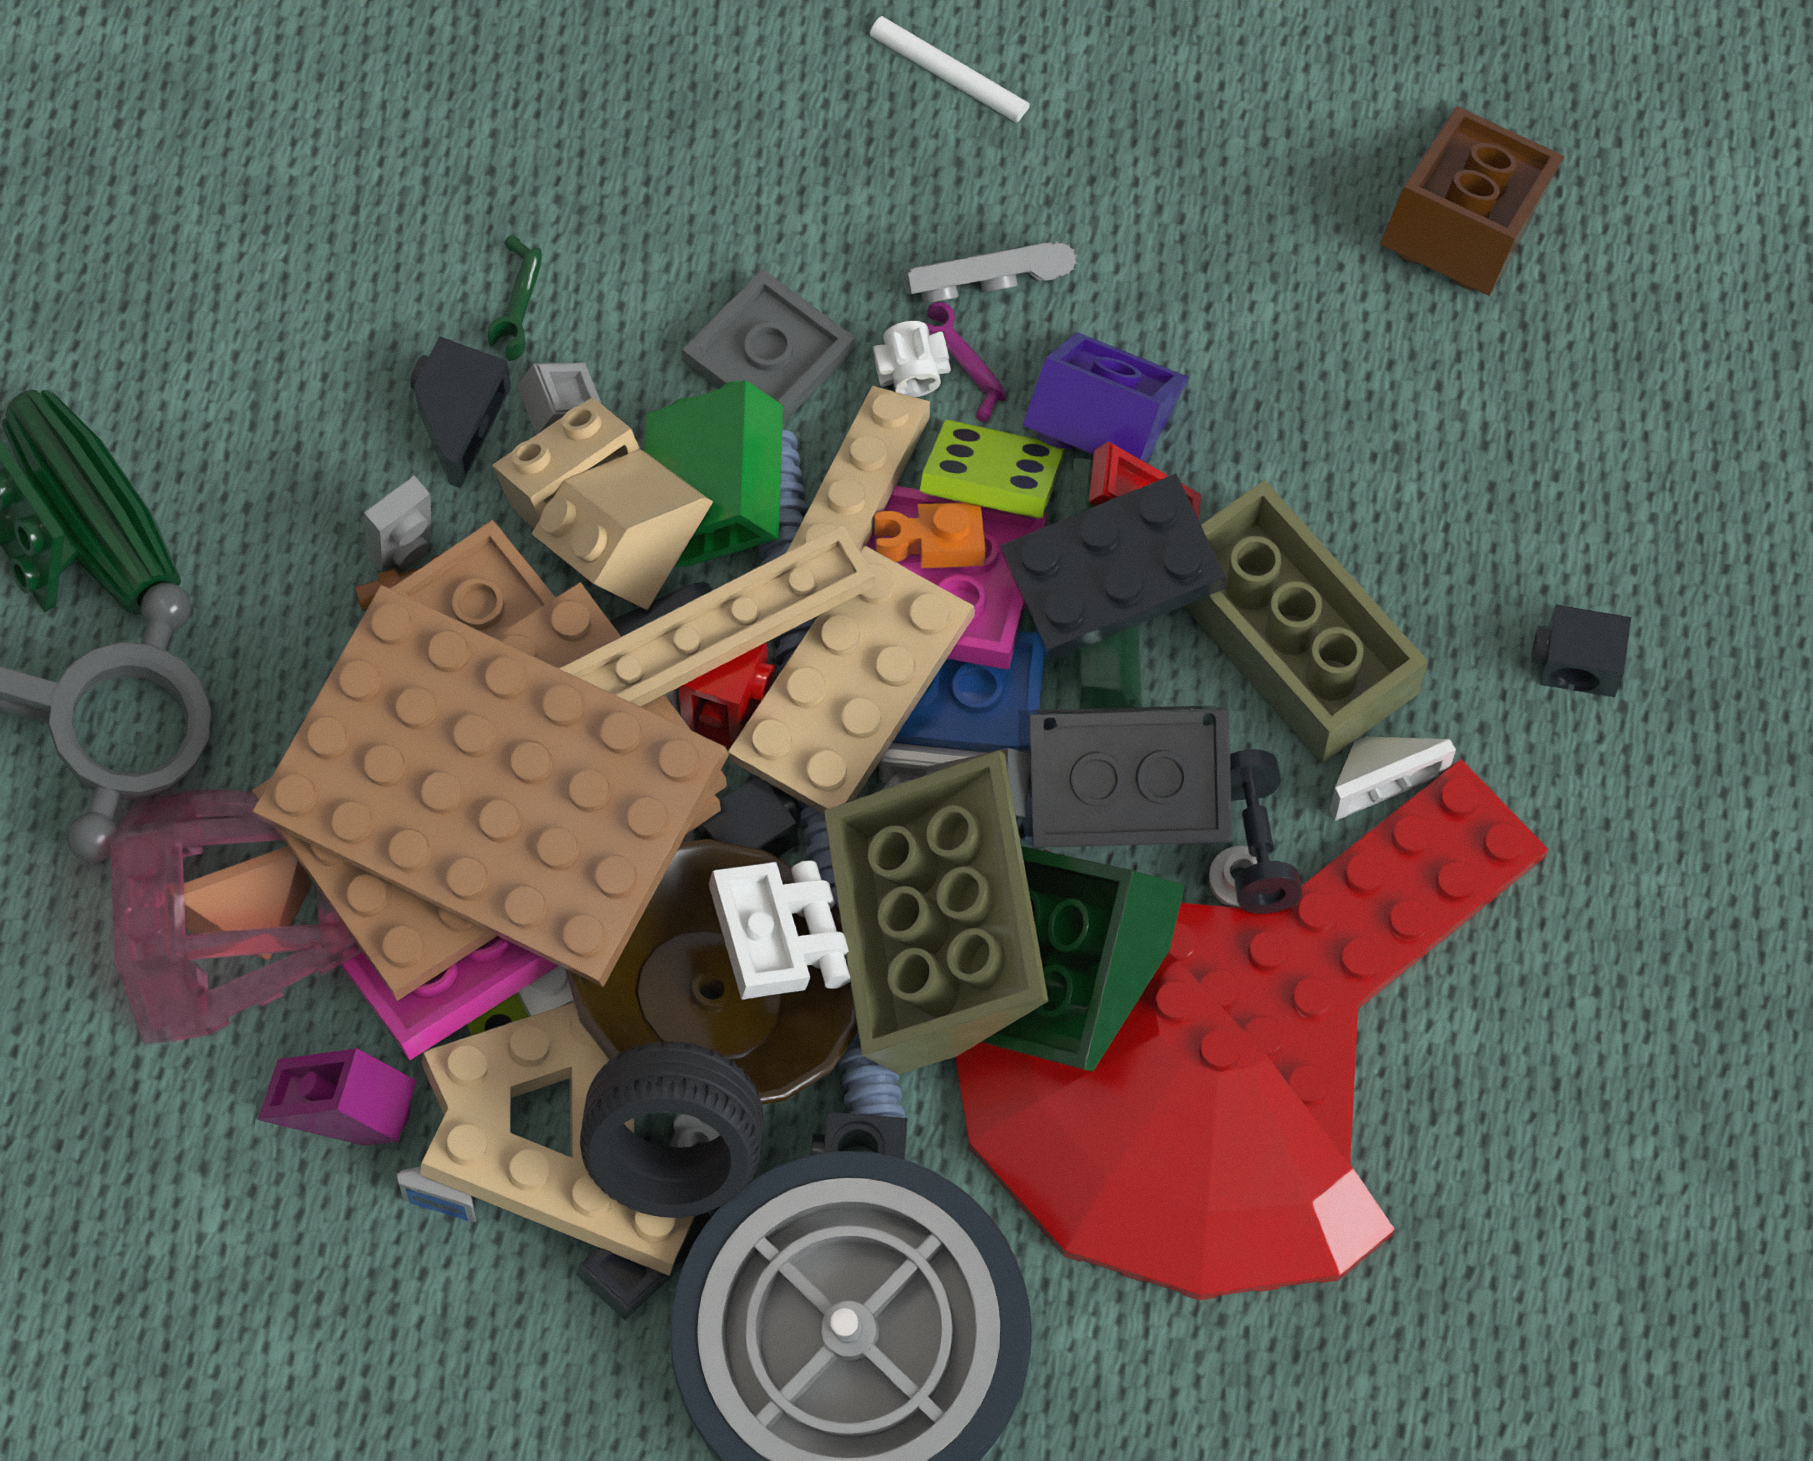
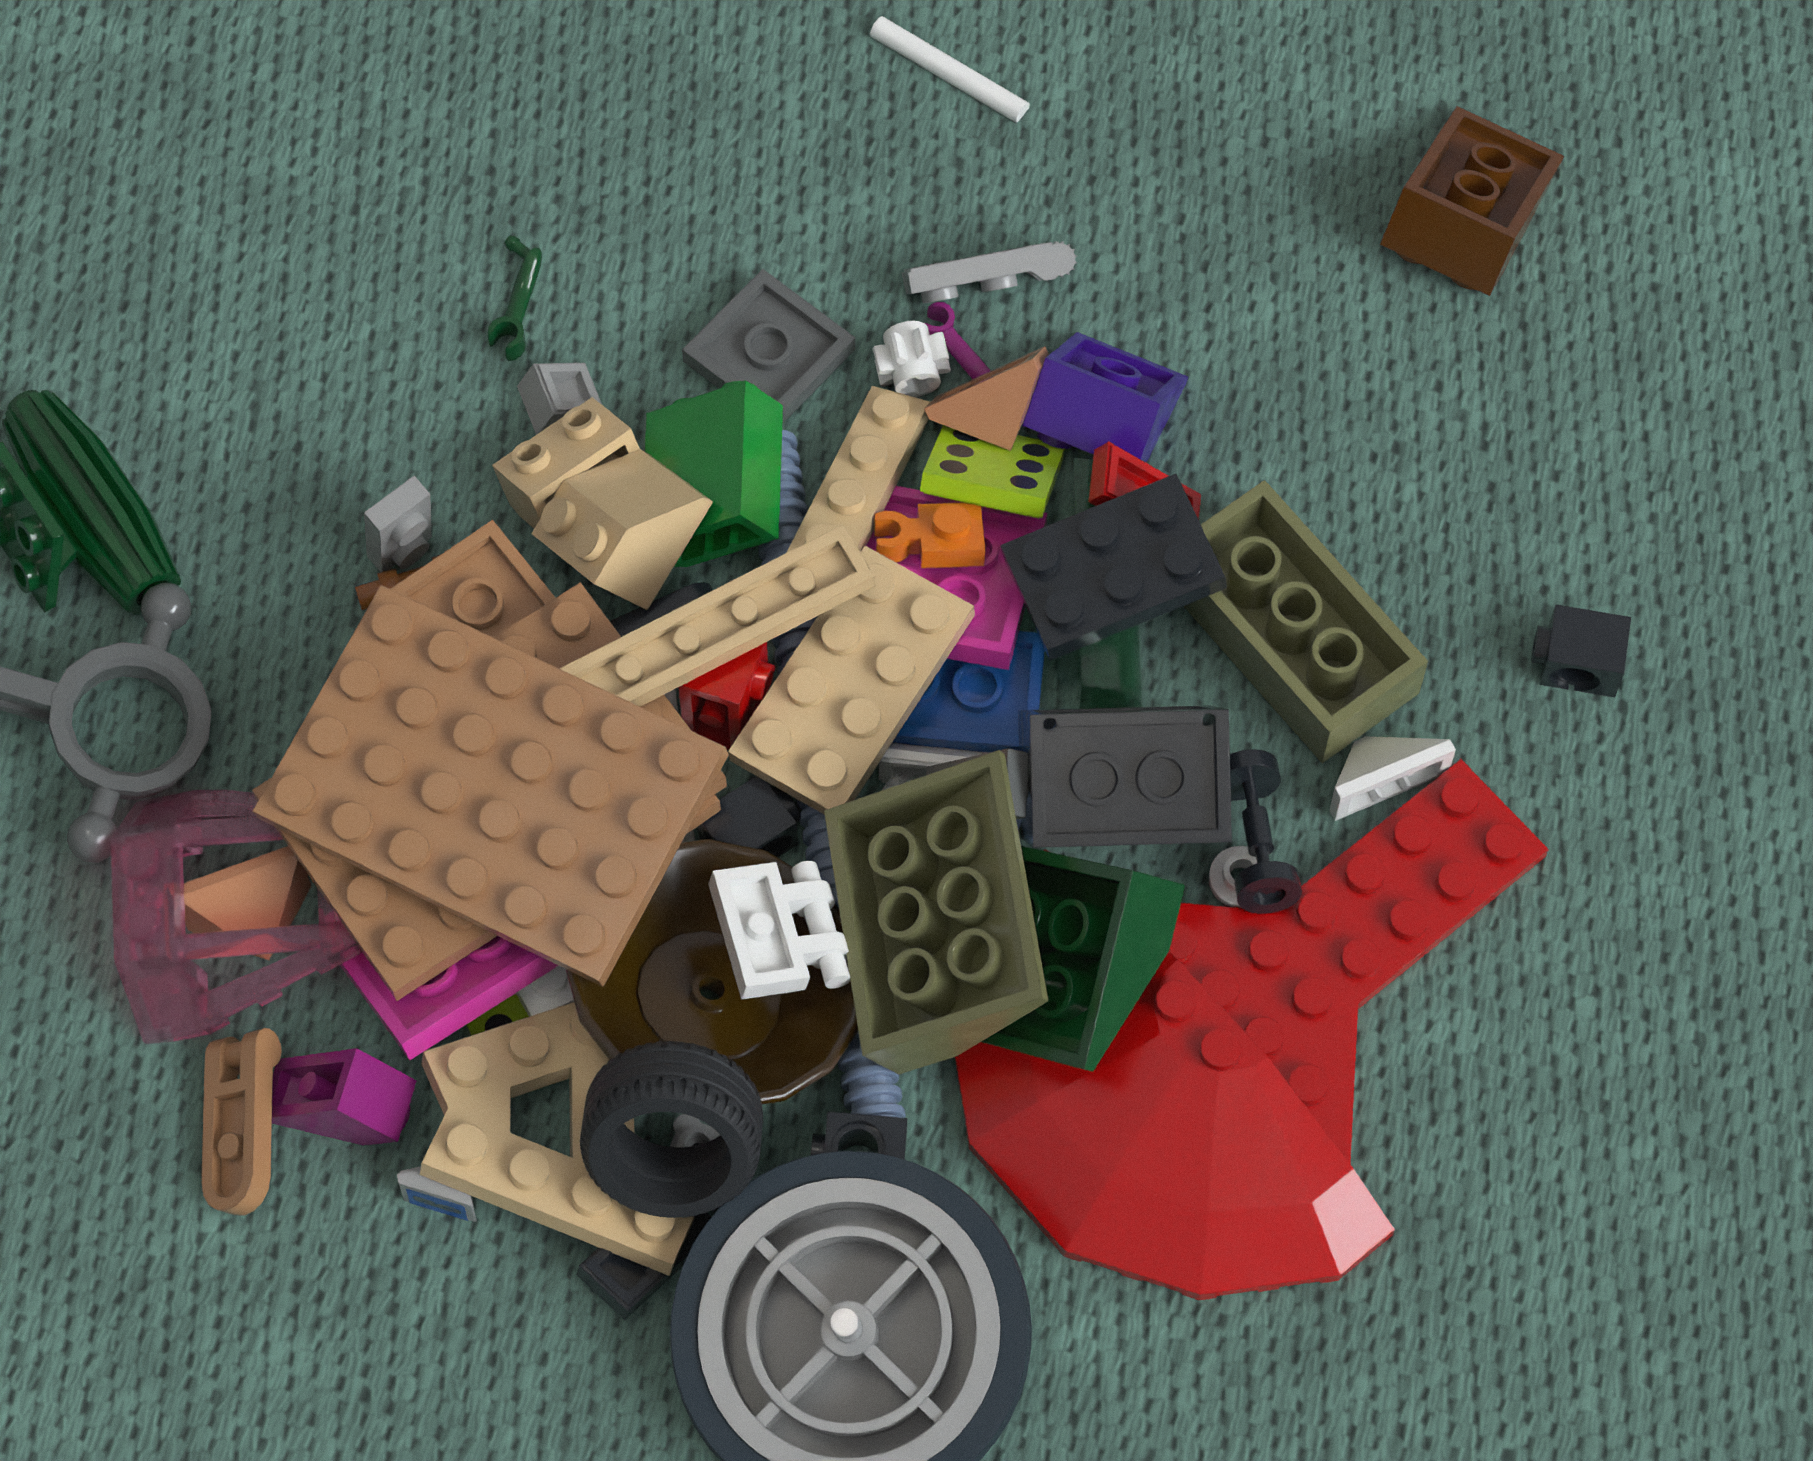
(238, 1120): none -> medium nougat plate
(458, 402): black slope -> none
(993, 403): none -> nougat slope

